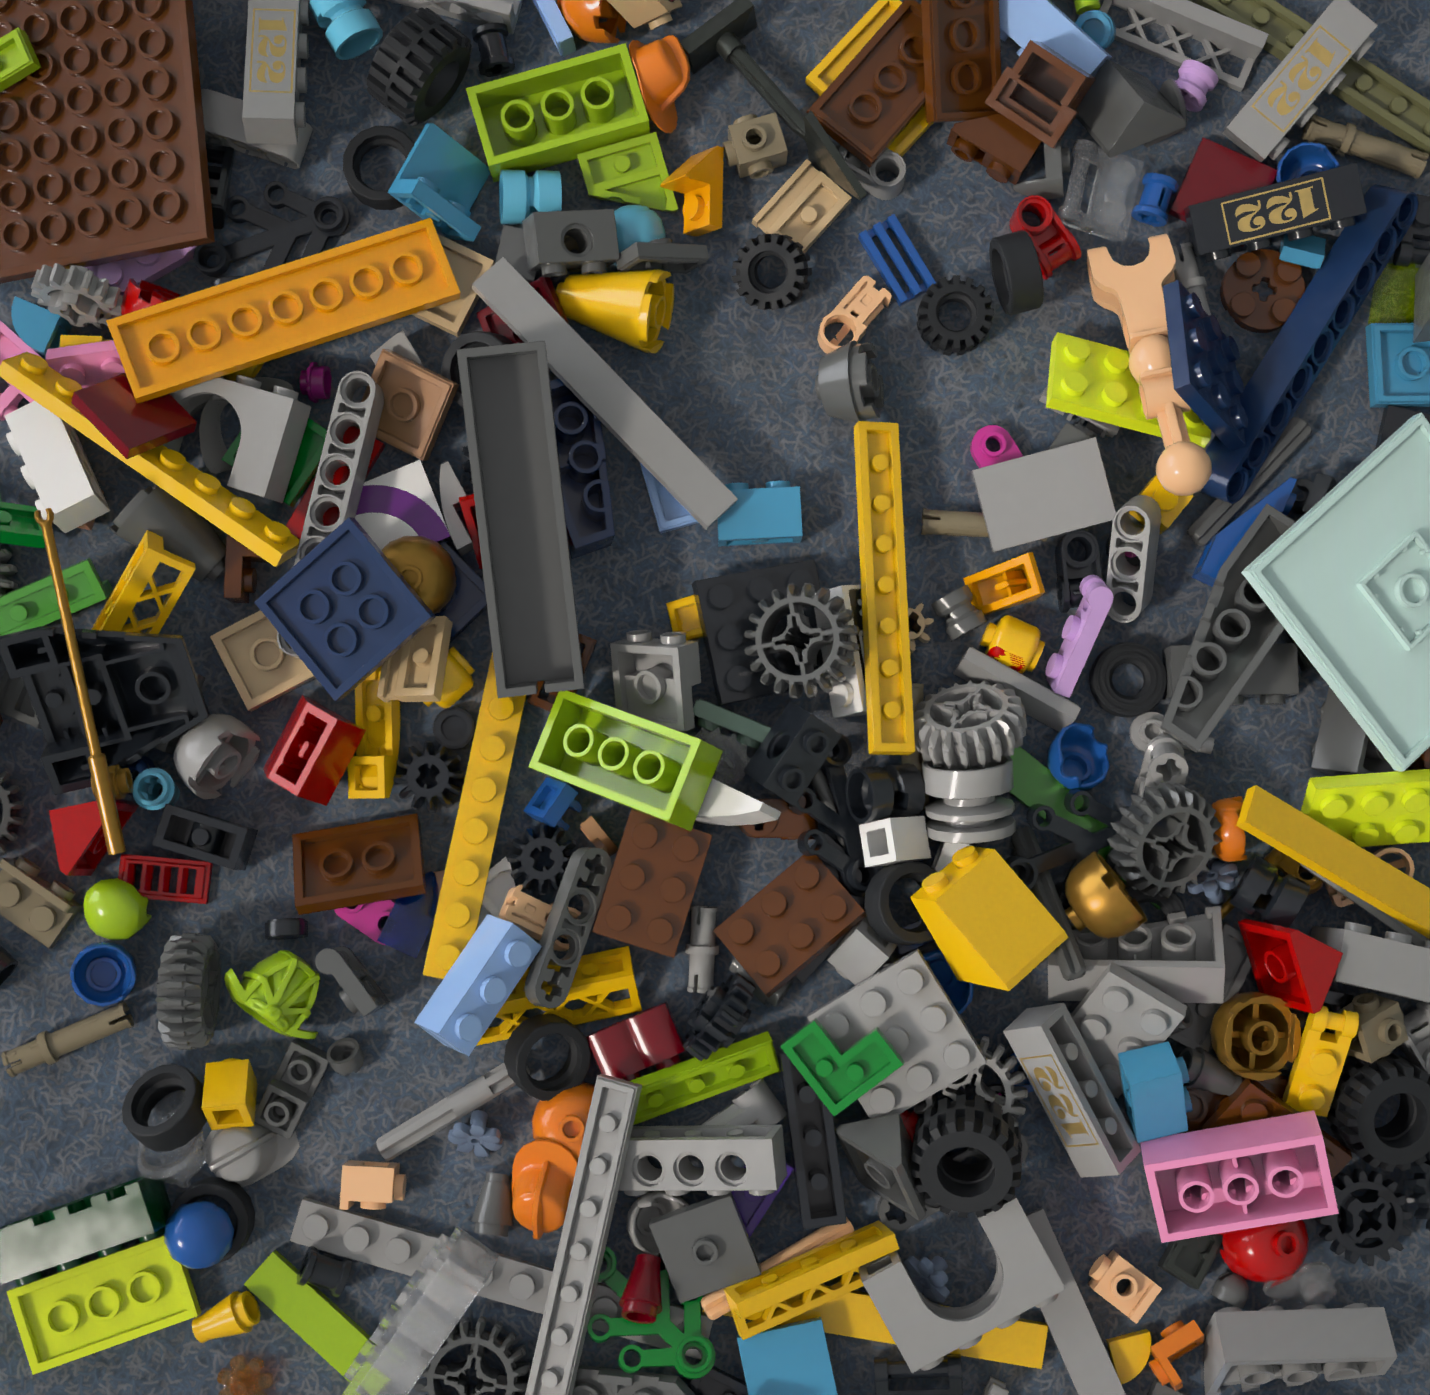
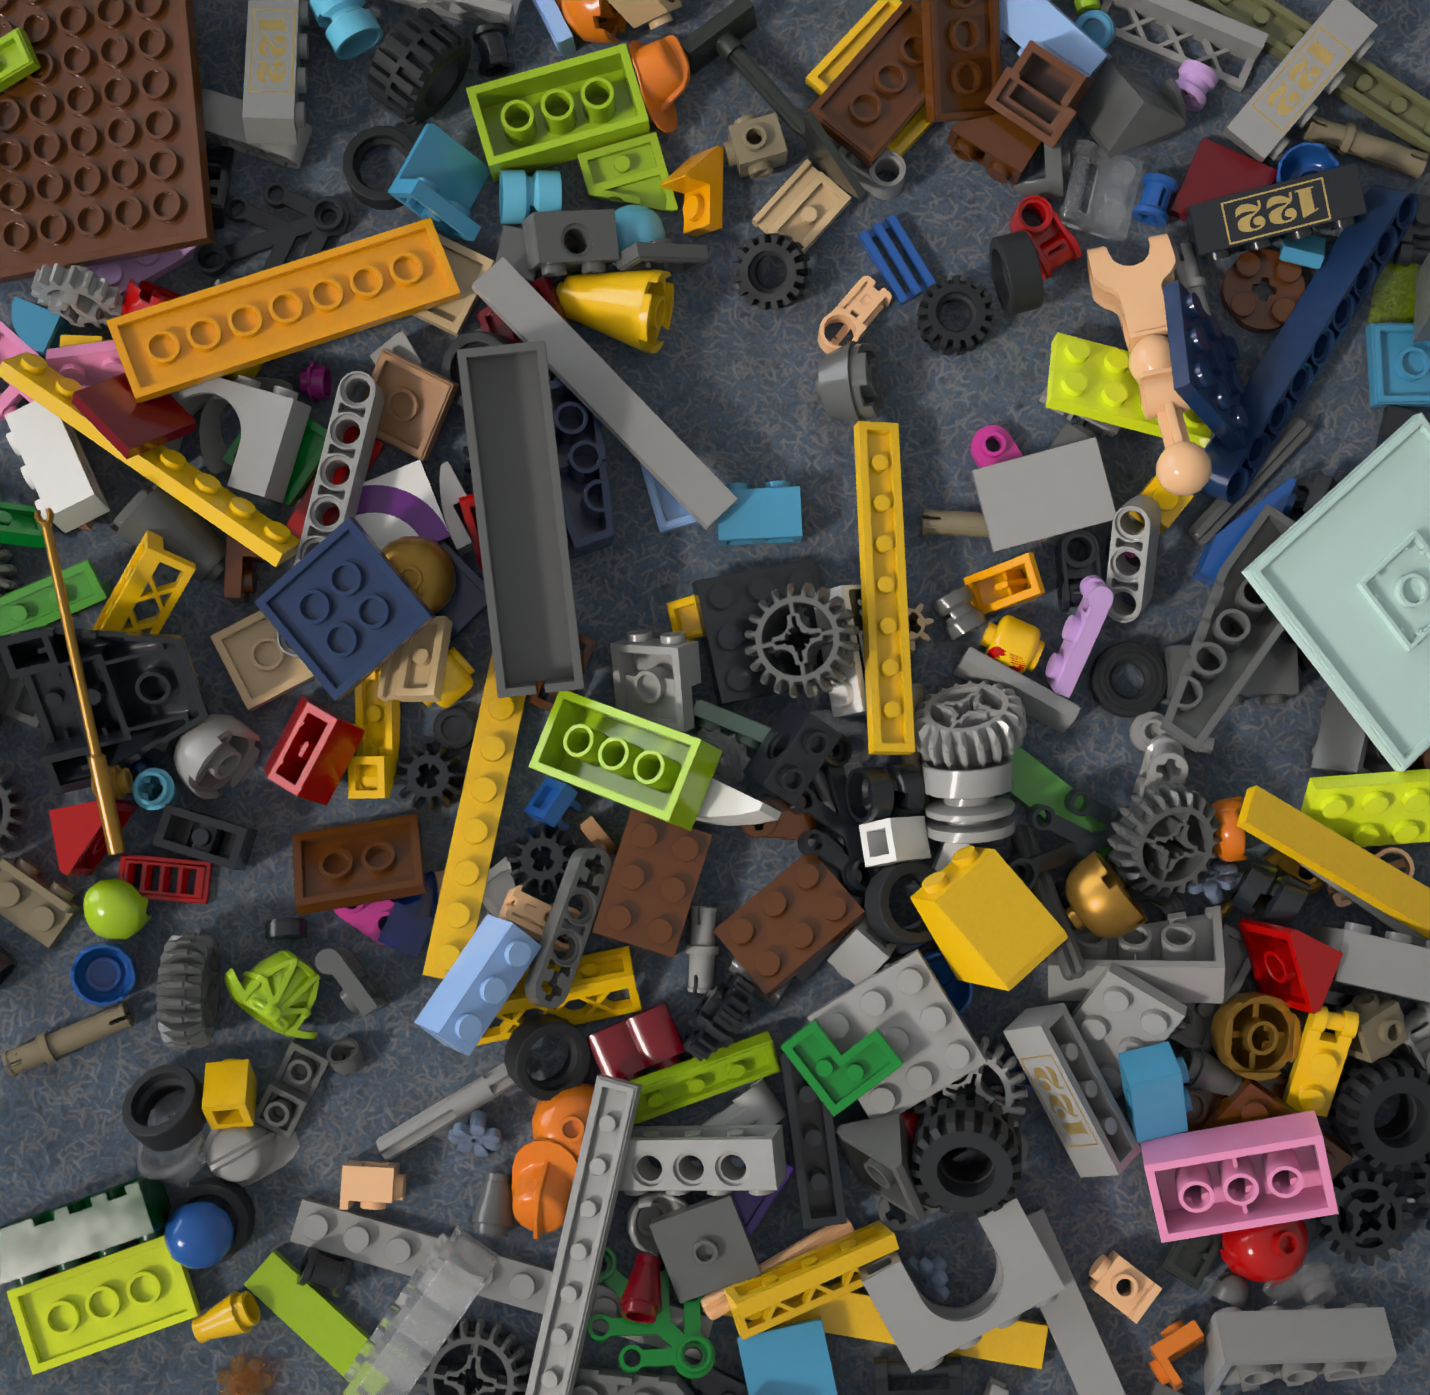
(1077, 757): blue hair -> none
(1129, 1353): yellow tile -> none

